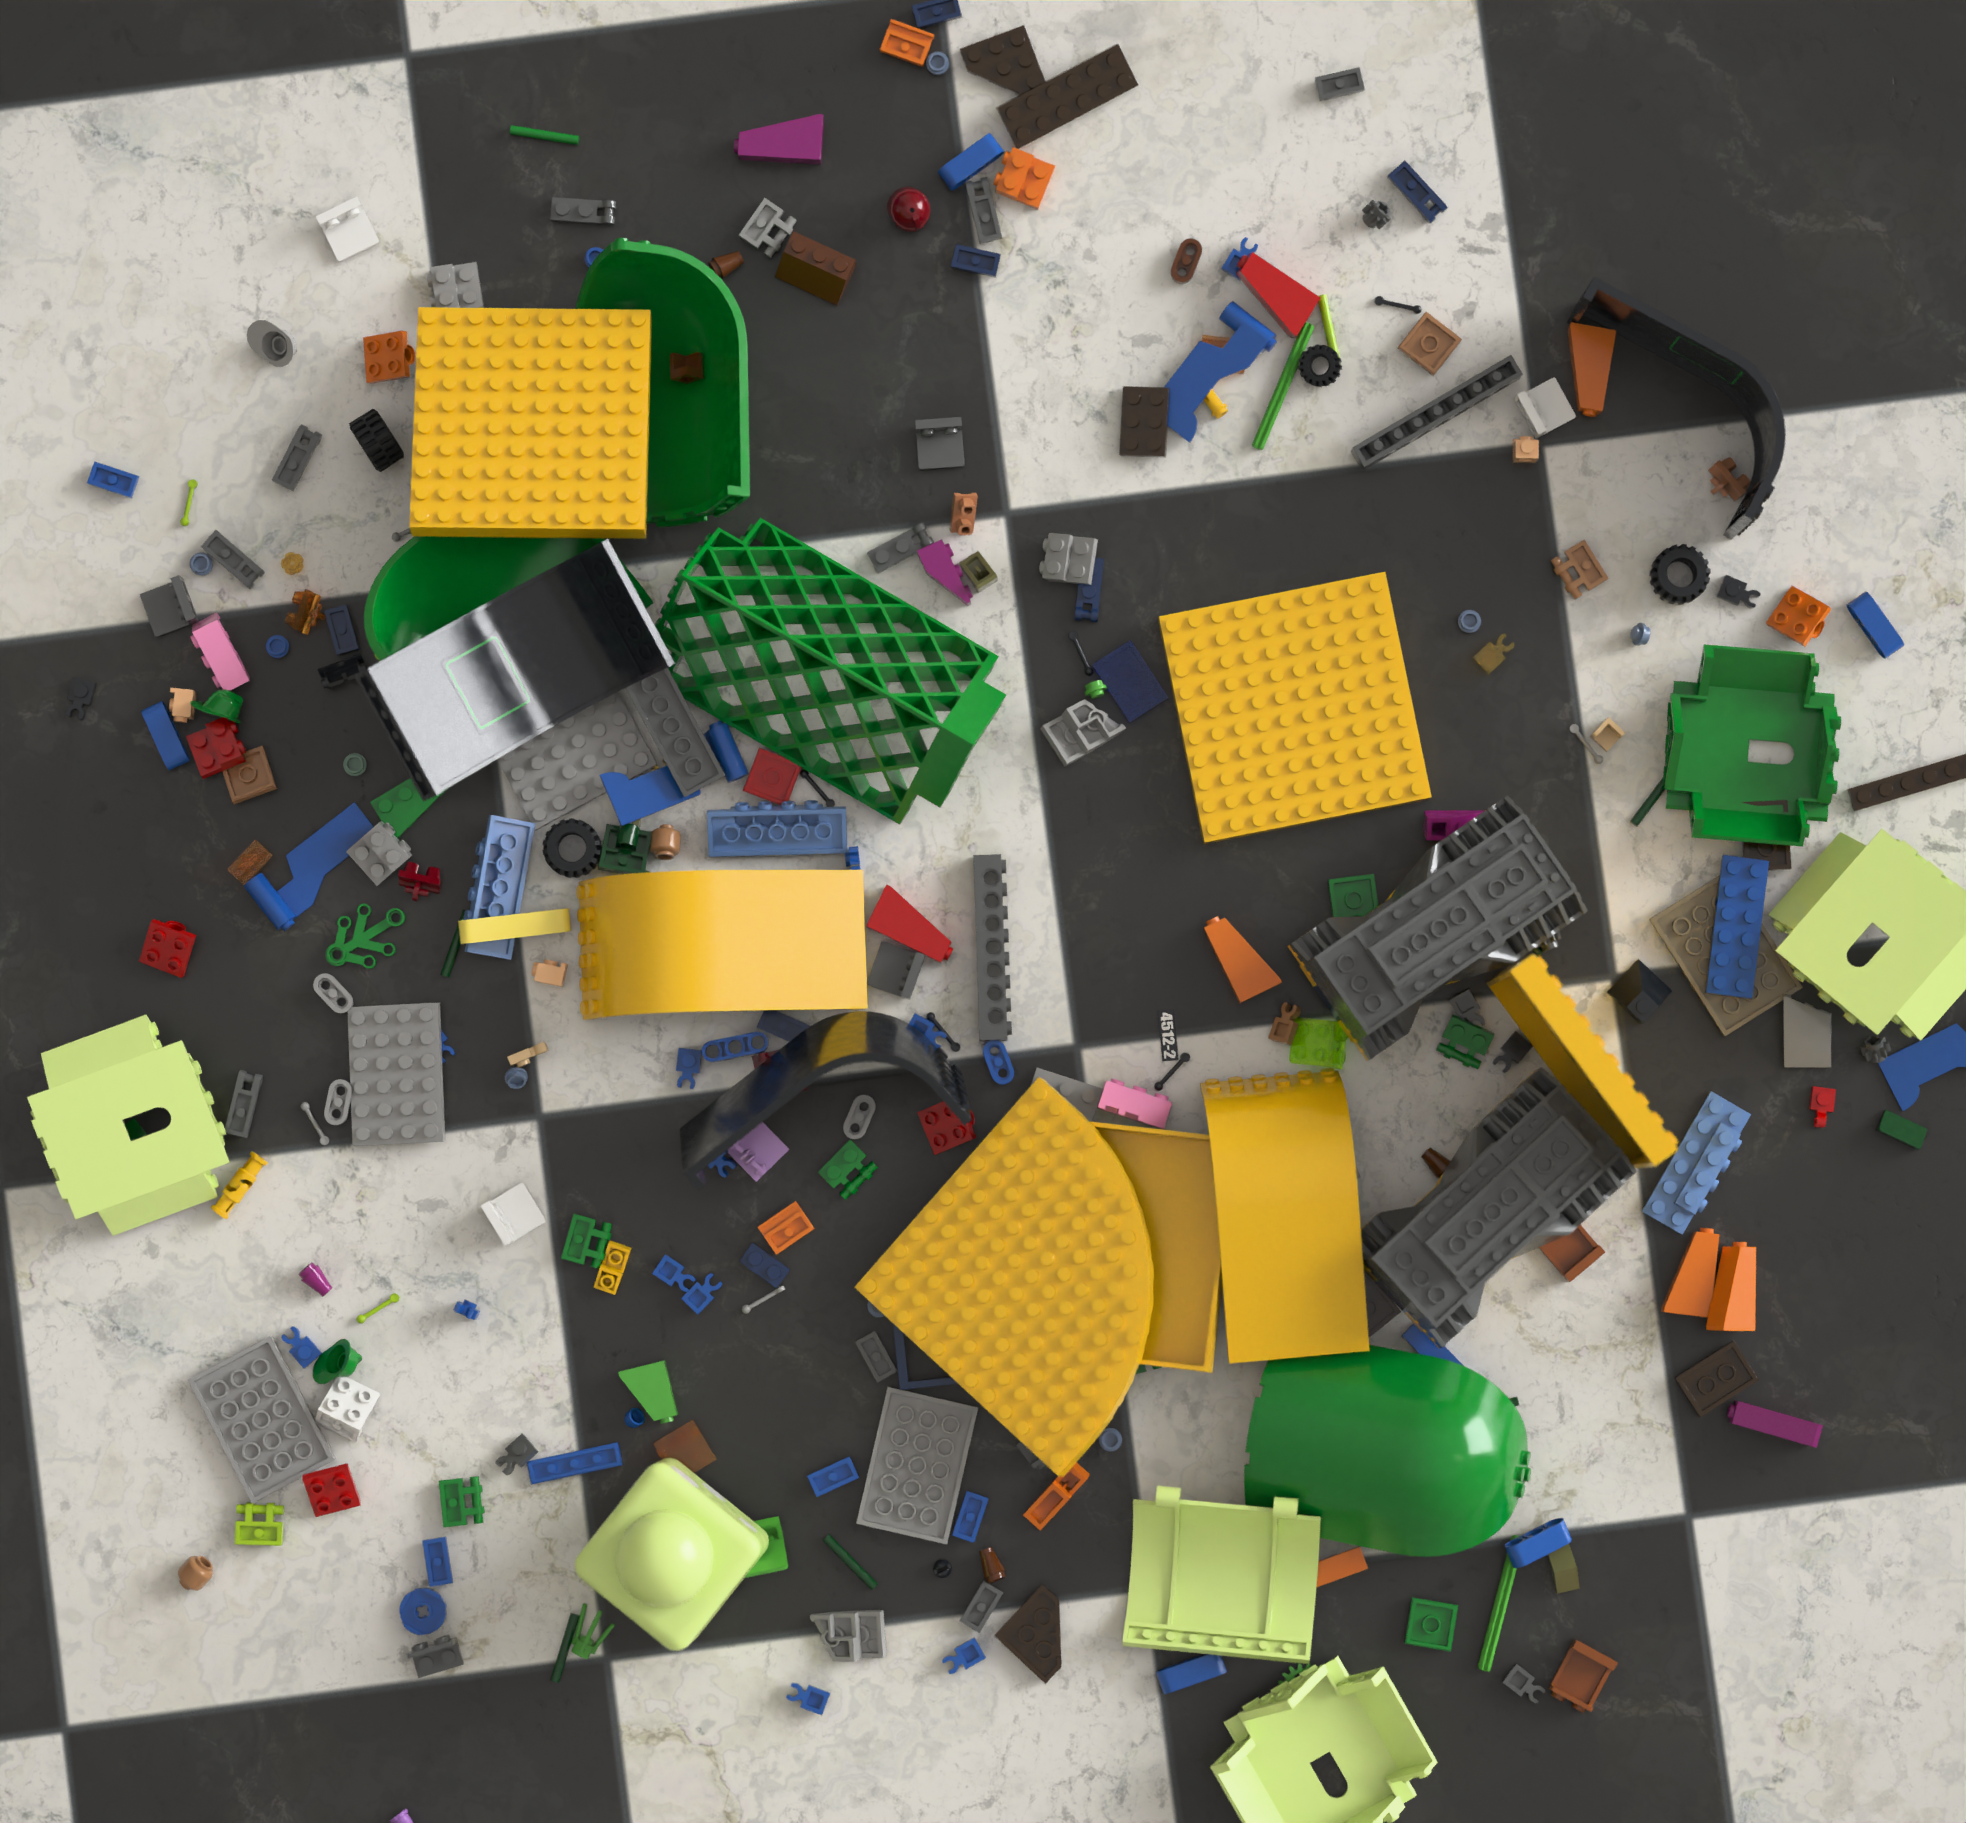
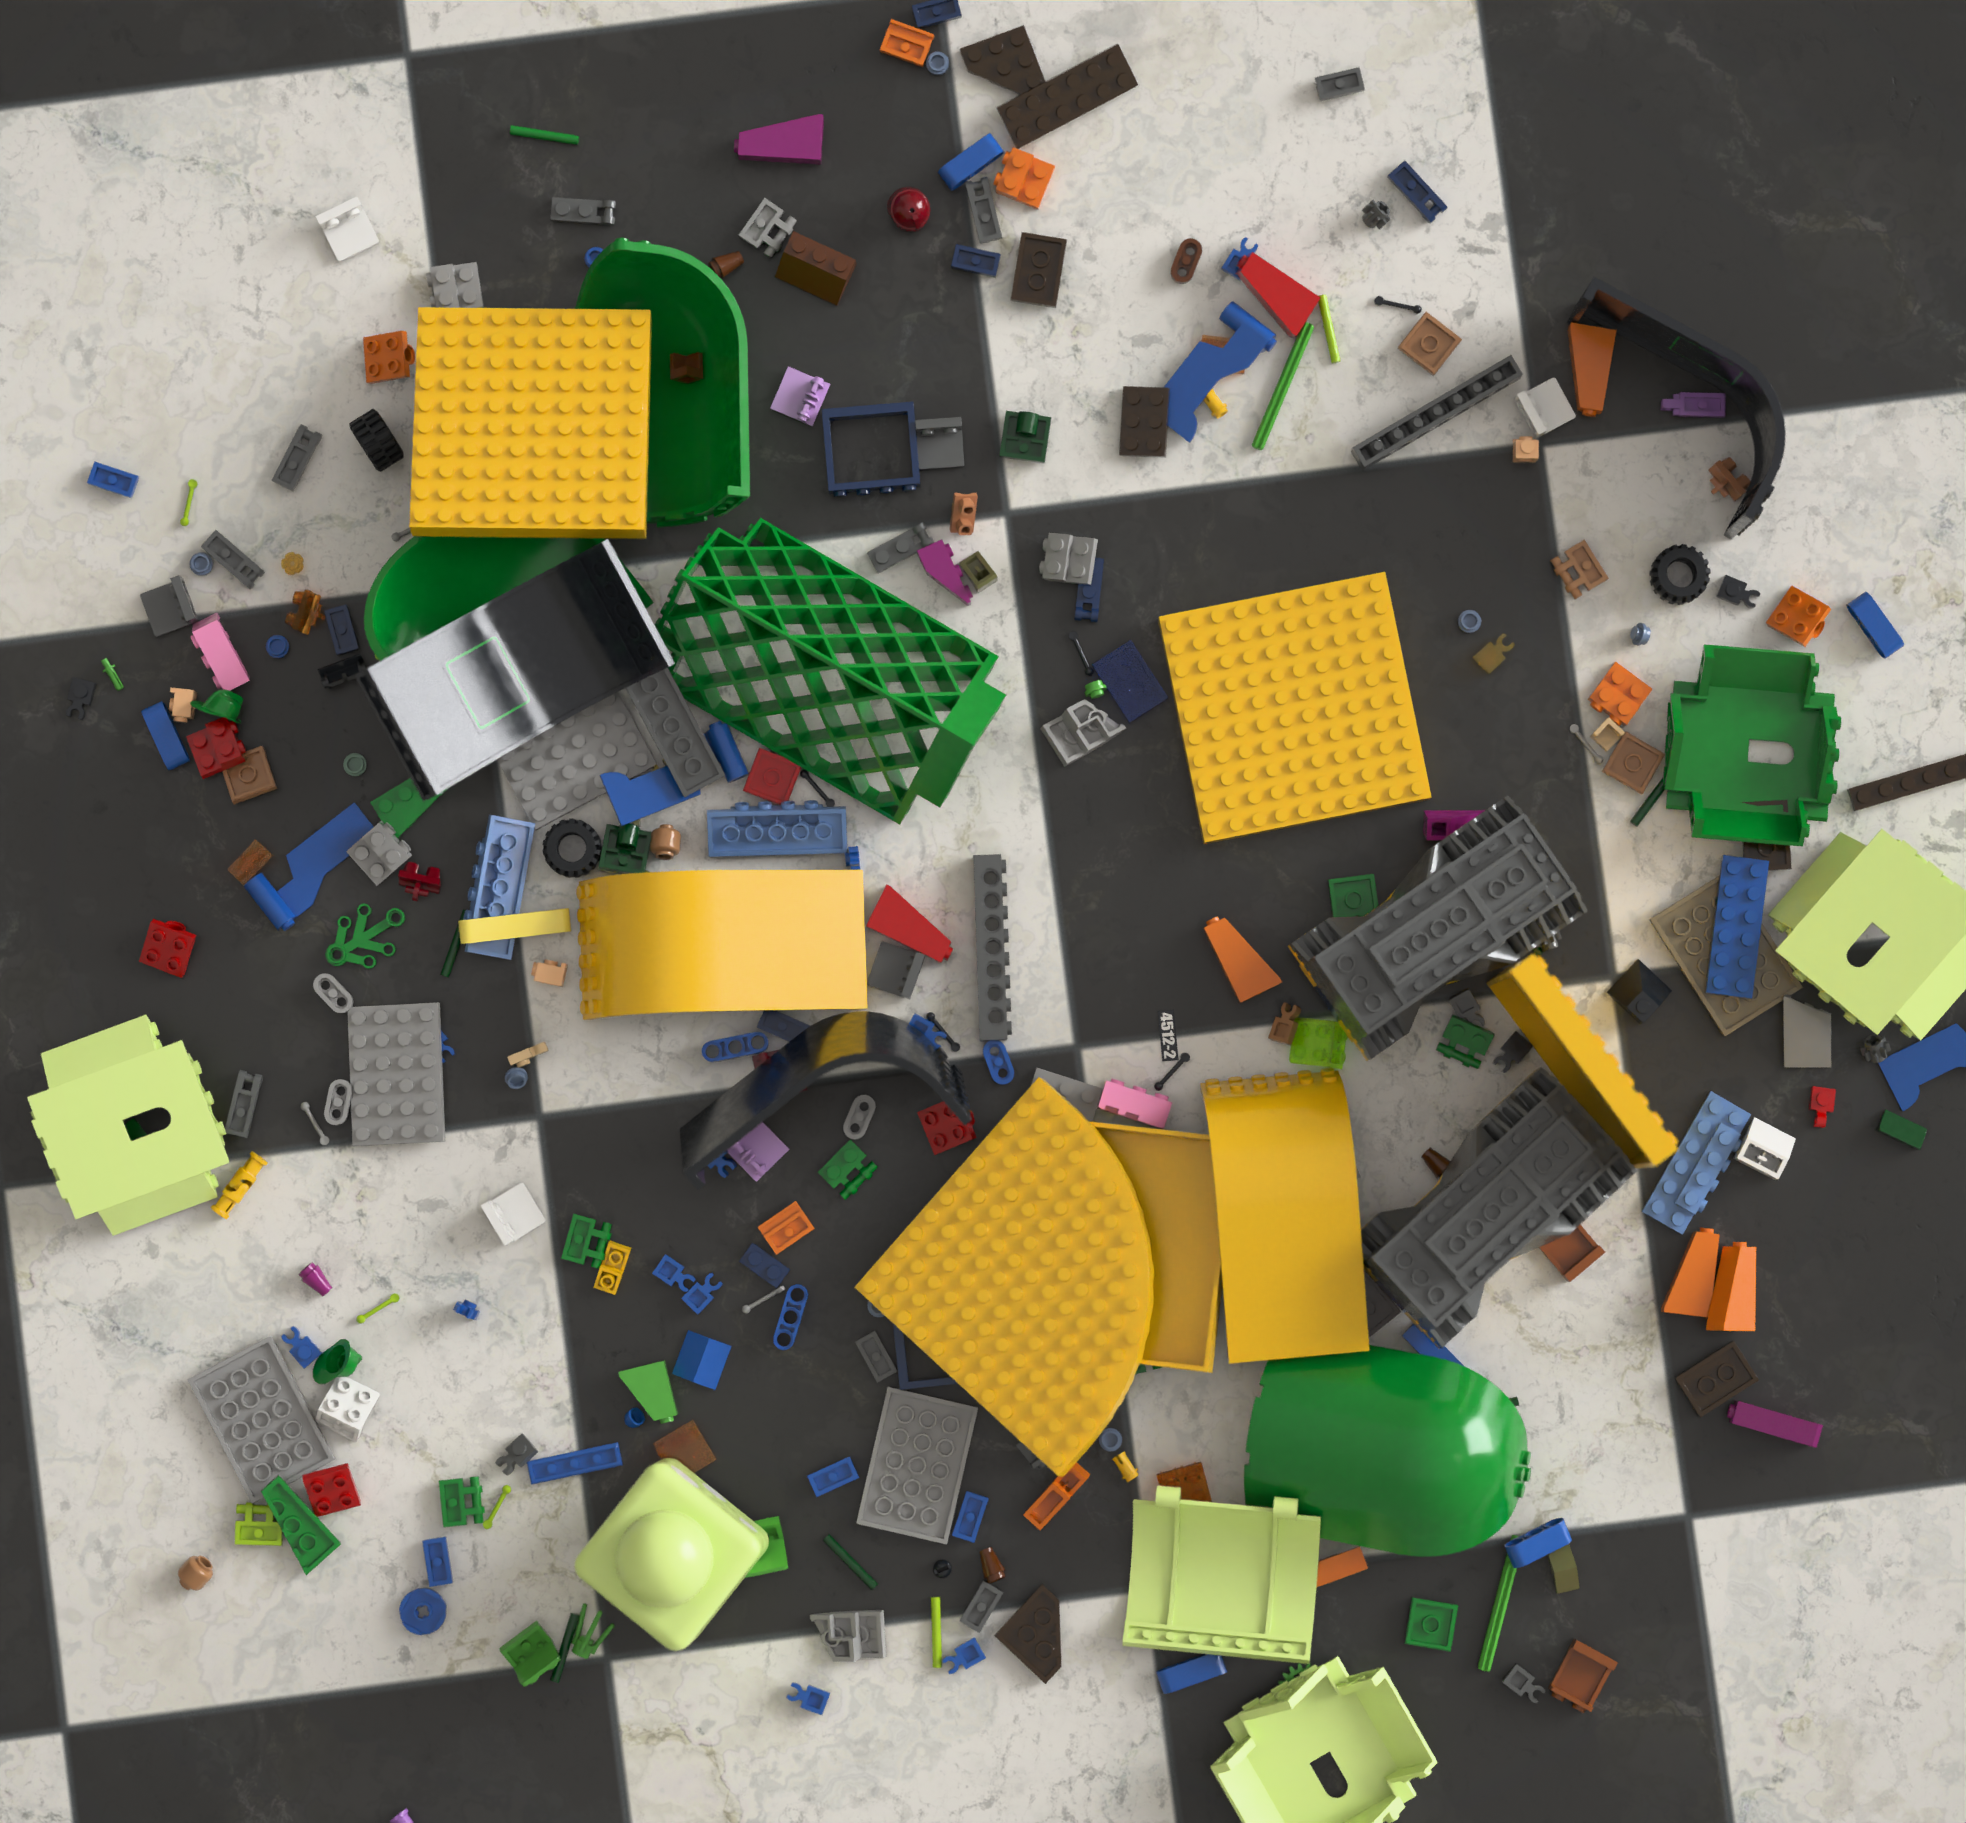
(112, 674): none -> bright green piece
(271, 342): light grey piece -> none
(302, 1528): none -> green wing
(436, 1657): dark grey bracket -> none
(506, 1489): none -> lime hinge
(531, 1653): none -> bright green bracket
(688, 1063): blue plate -> none
(701, 1360): none -> blue slope
(783, 1326): none -> blue beam
(800, 396): none -> lavender hinge
(871, 411): none -> dark blue window
(936, 1632): none -> lime bar
(1025, 436): none -> dark green plate
(1038, 270): none -> dark brown plate
(1125, 1467): none -> yellow pin
(1190, 1480): none -> clear orange hinge
(1306, 365): black tyre -> none
(1619, 694): none -> orange plate
(1633, 763): none -> medium nougat plate
(1696, 404): none -> medium lavender hinge
(1765, 1149): none -> white slope

